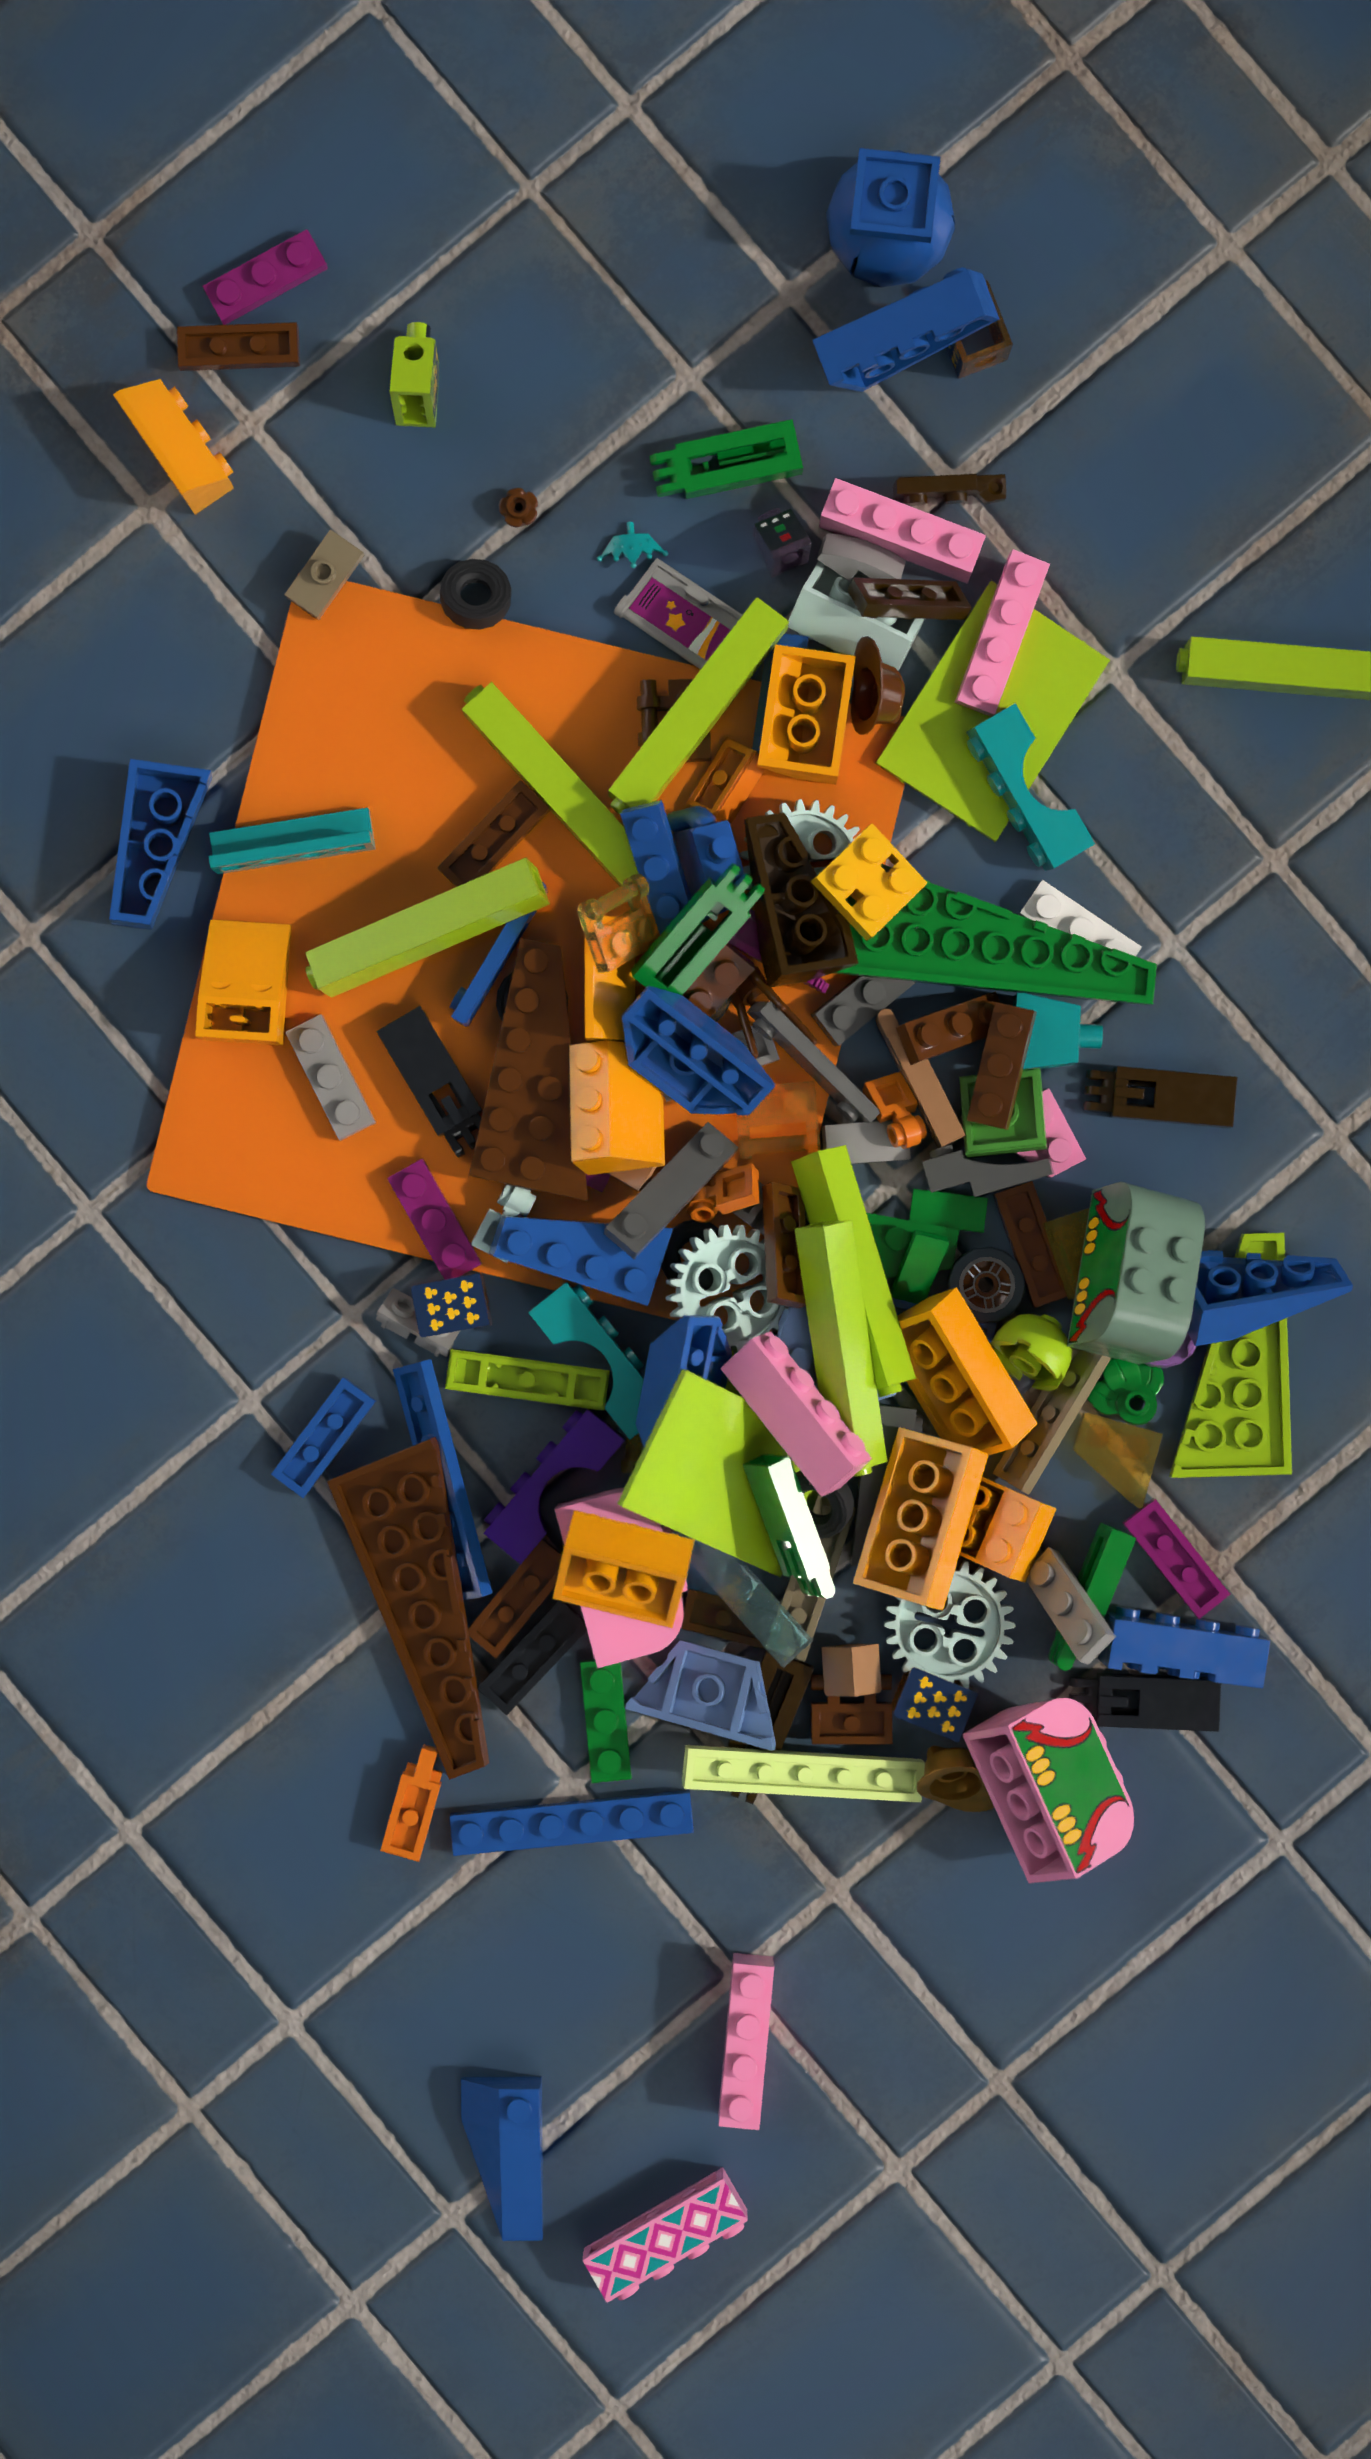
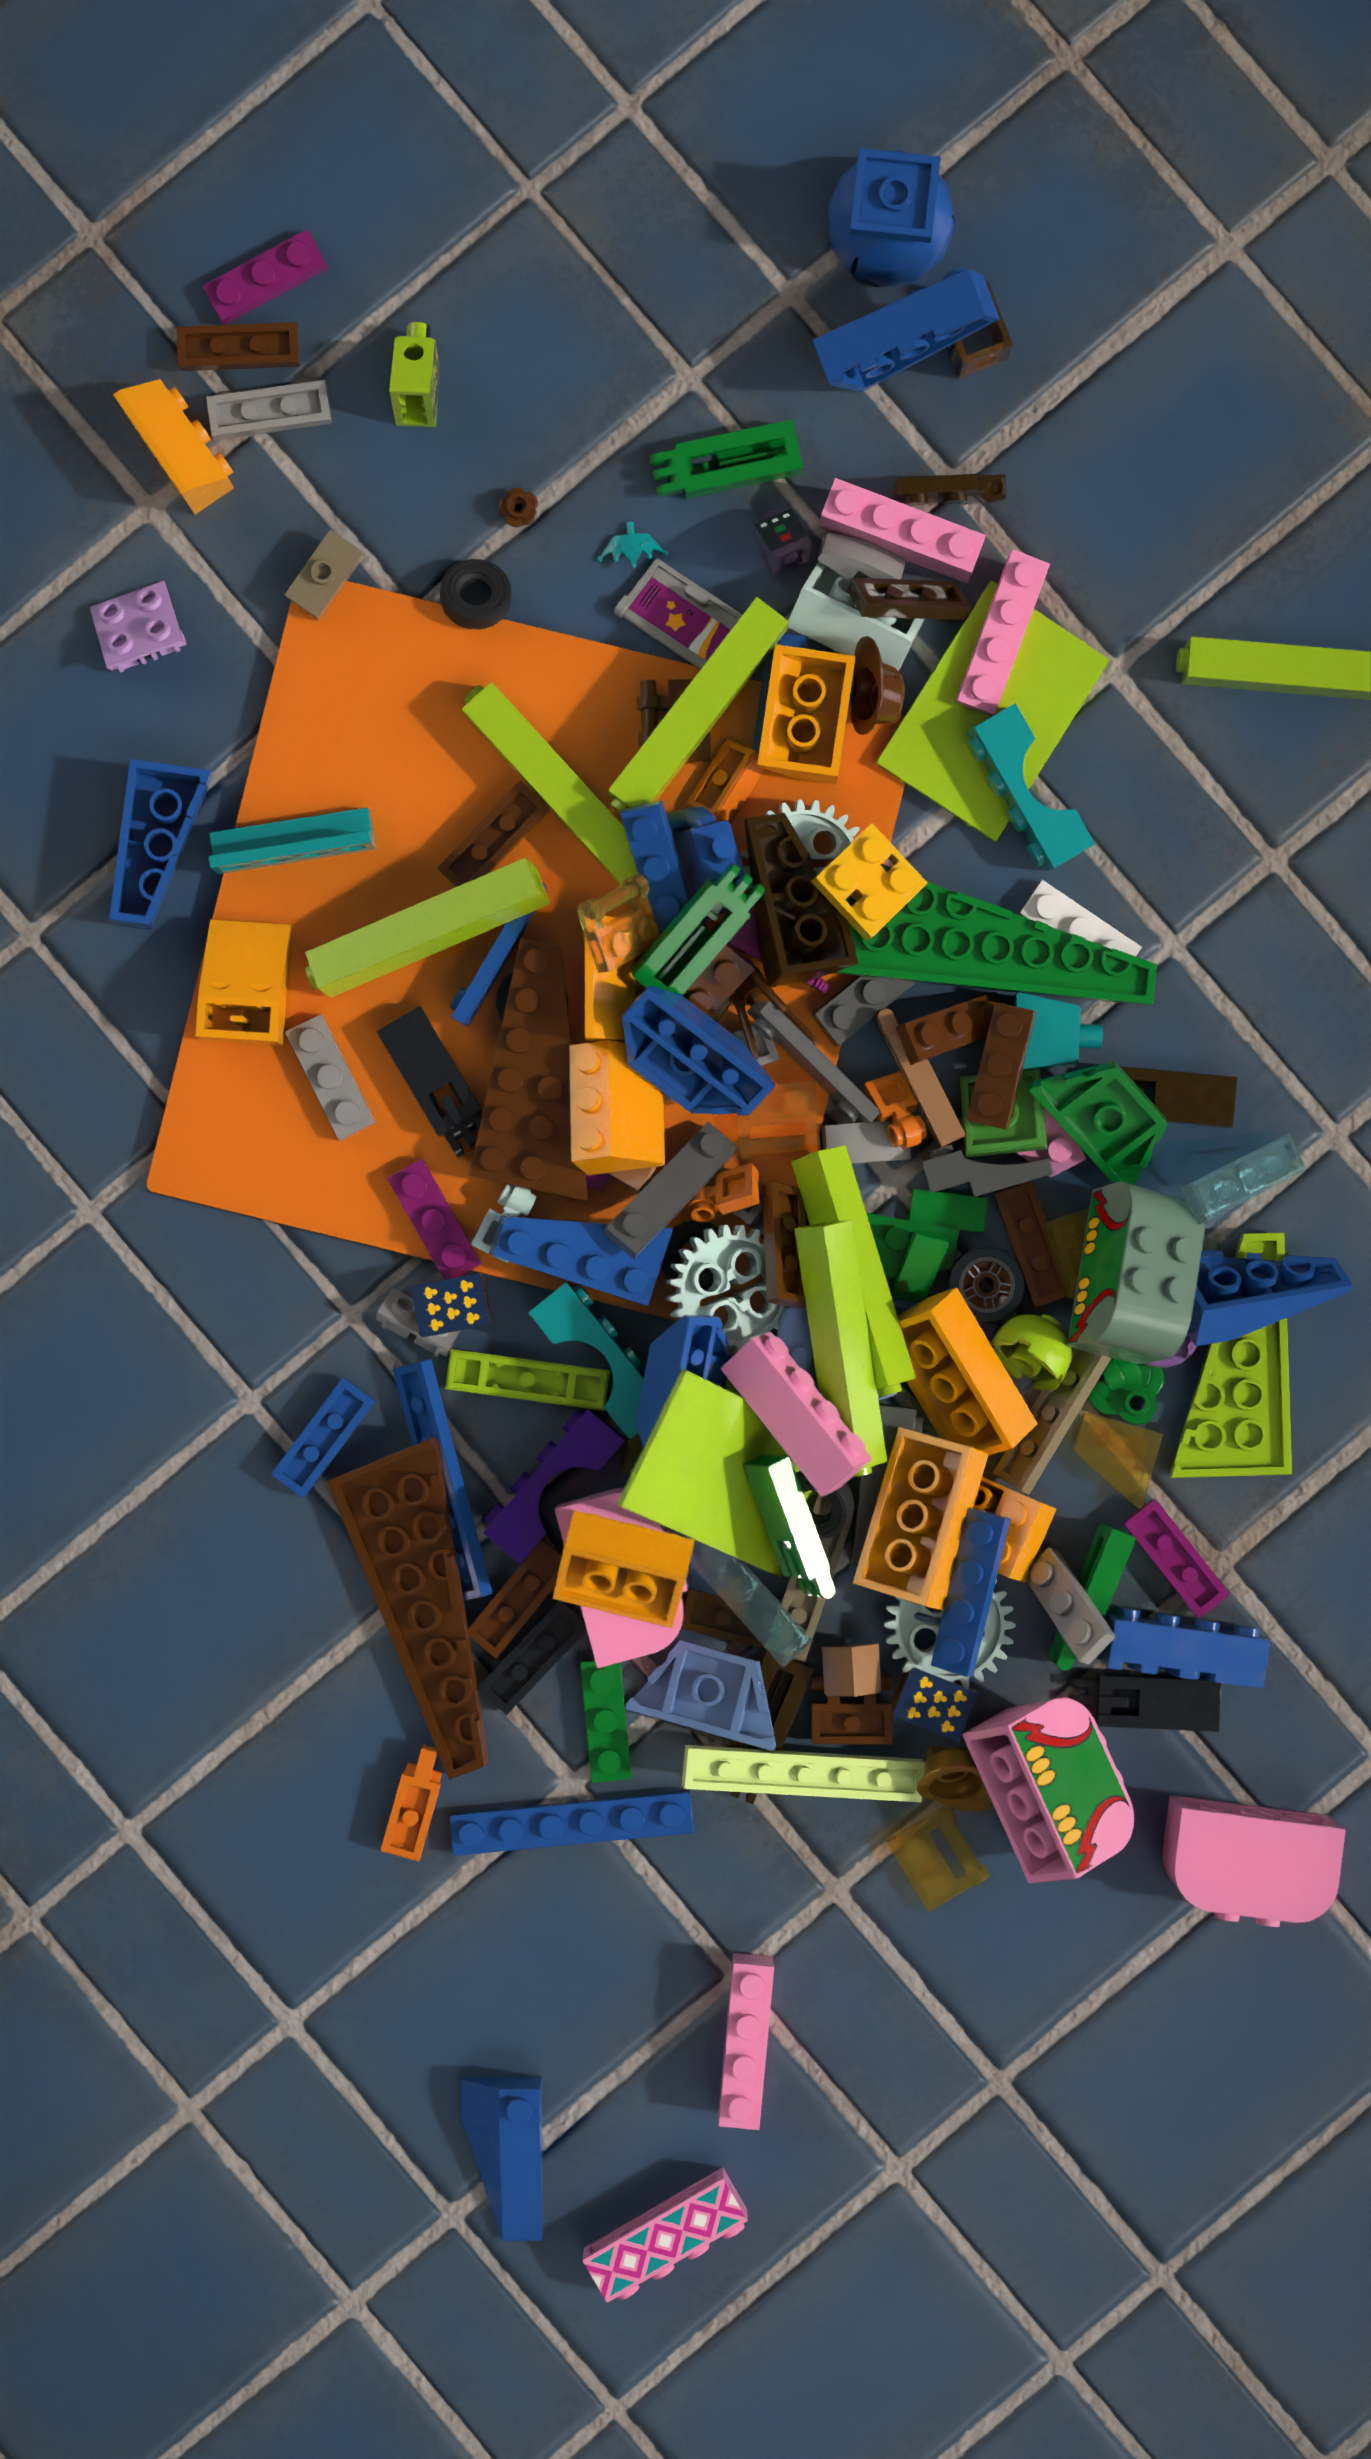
(137, 627): none -> lavender hinge
(269, 410): none -> light grey plate
(926, 1865): none -> clear yellow plate
(970, 1592): none -> blue plate
(1104, 1117): none -> green wing
(1243, 1179): none -> clear light blue tile
(1252, 1860): none -> bright pink brick

